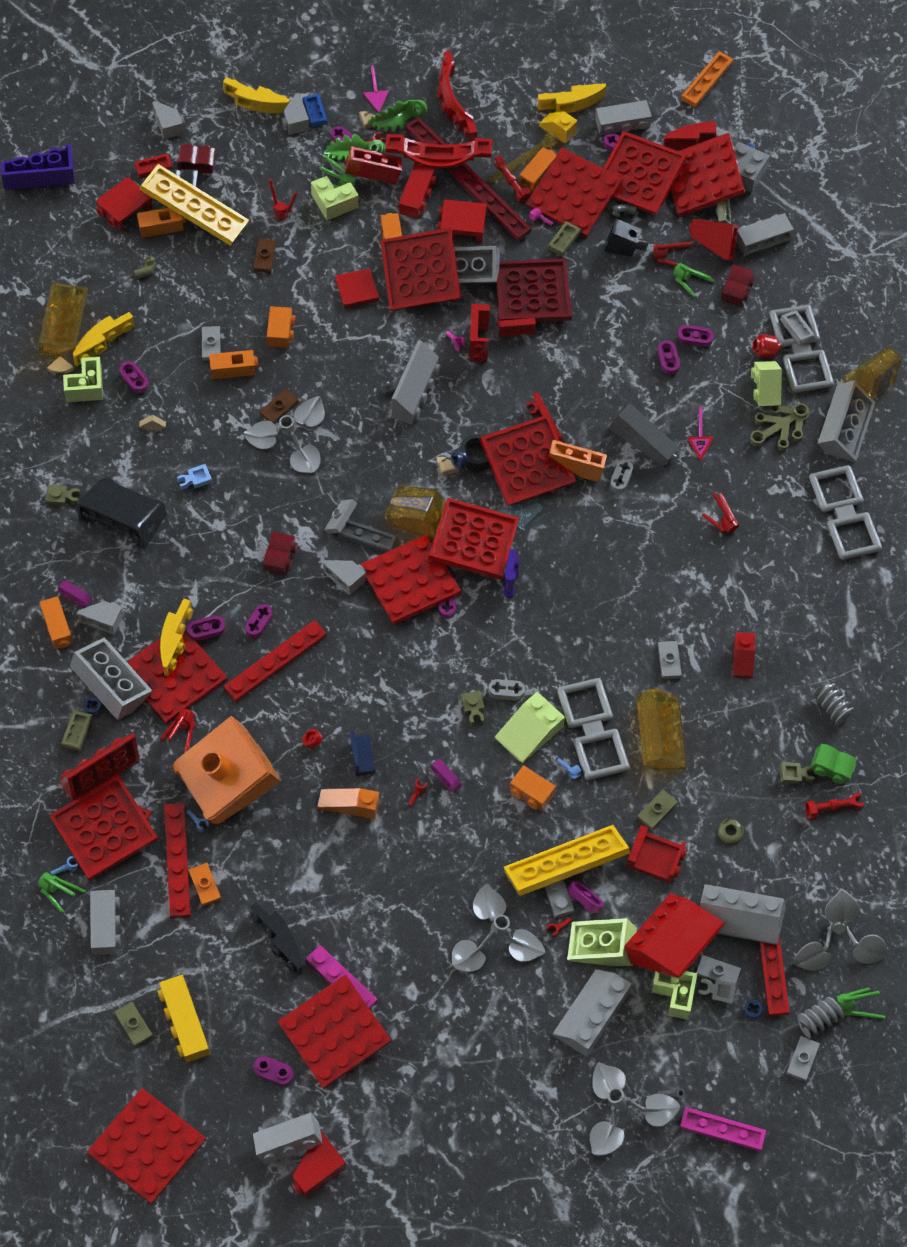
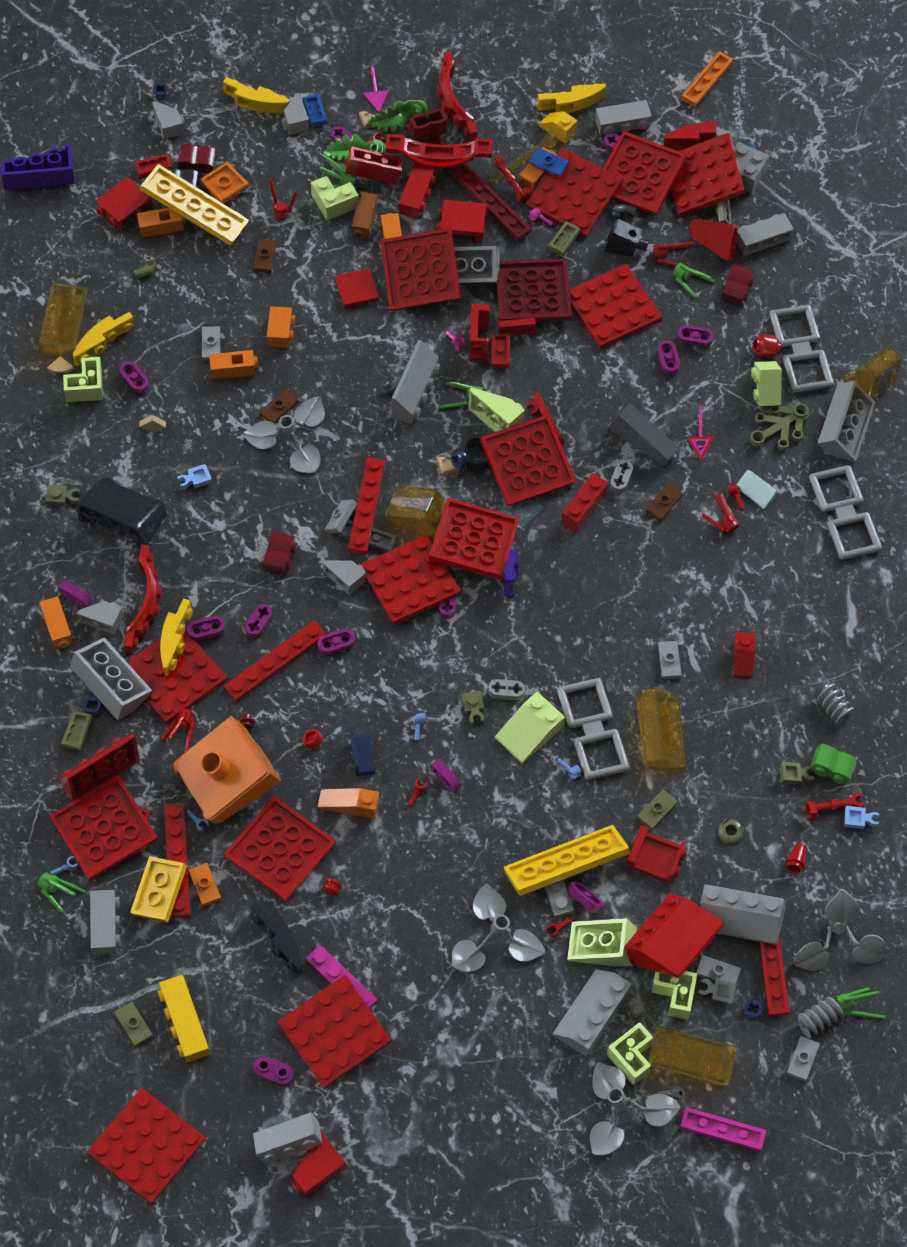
(150, 608): none -> red piece
(158, 889): none -> yellow plate
(160, 95): none -> dark blue bush
(224, 183): none -> orange plate
(247, 720): none -> dark red plate
(280, 849): none -> red plate
(332, 887): none -> red bush
(335, 641): none -> magenta plate
(364, 215): none -> dark orange window
(366, 506): none -> red plate
(419, 720): none -> medium blue hand
(429, 124): none -> dark red brick
(460, 386): none -> bright green plant
(495, 410): none -> yellowish green slope
(500, 350): none -> red plate
(532, 788): orange brick -> none
(549, 162): none -> blue plate
(579, 460): orange slope -> none
(584, 503): none -> red brick
(613, 306): none -> red plate
(627, 1053): none -> yellowish green brick
(664, 502): none -> reddish brown plate
(692, 1056): none -> clear yellow slope
(735, 490): none -> red hand
(756, 489): none -> light aqua slope
(797, 327): light grey plate -> none
(797, 859): none -> red cone
(857, 818): none -> light blue plate

